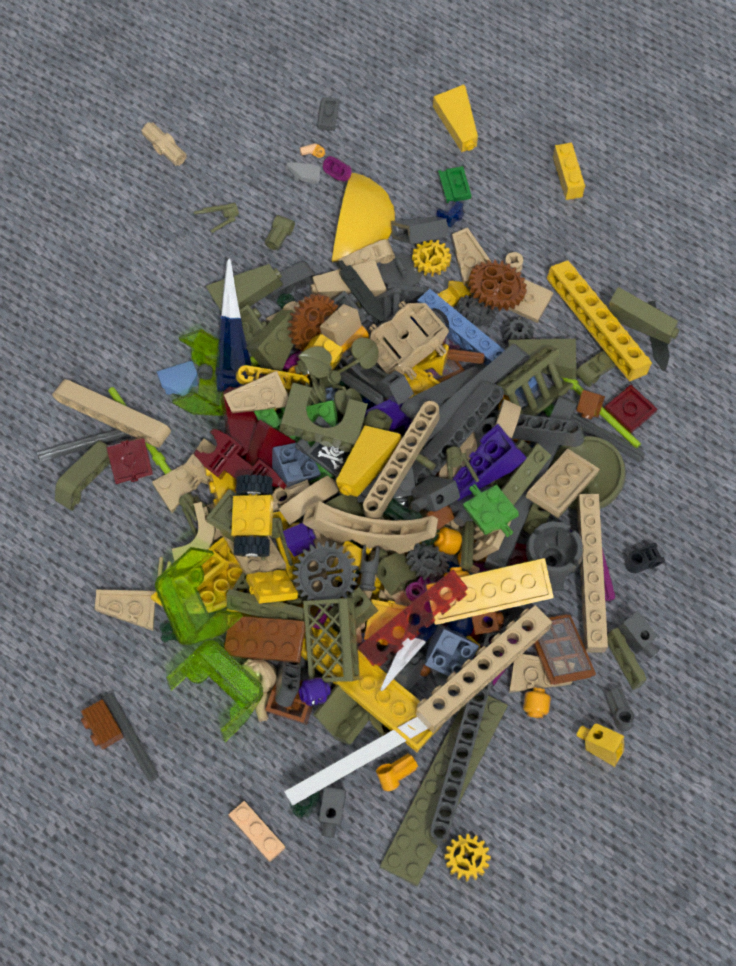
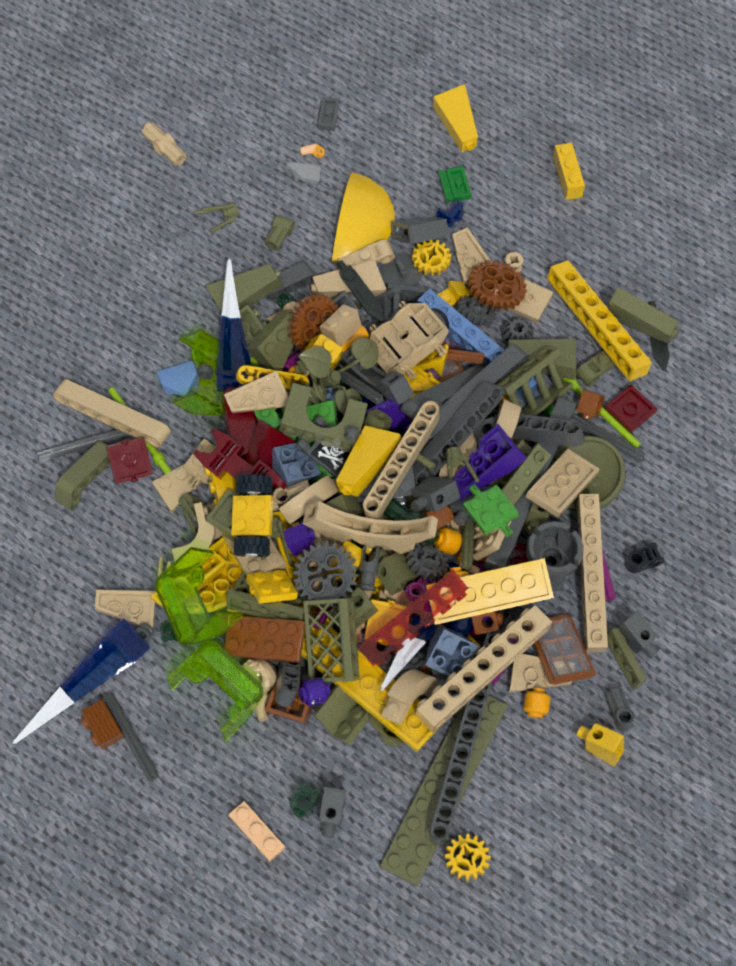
(111, 655): none -> clear blue plate
(146, 629): none -> dark grey bush
(337, 168): magenta plate -> none
(352, 434): none -> dark grey hinge
(353, 761): white sticker -> none
(391, 774): light orange piece -> none
(405, 691): none -> tan arch

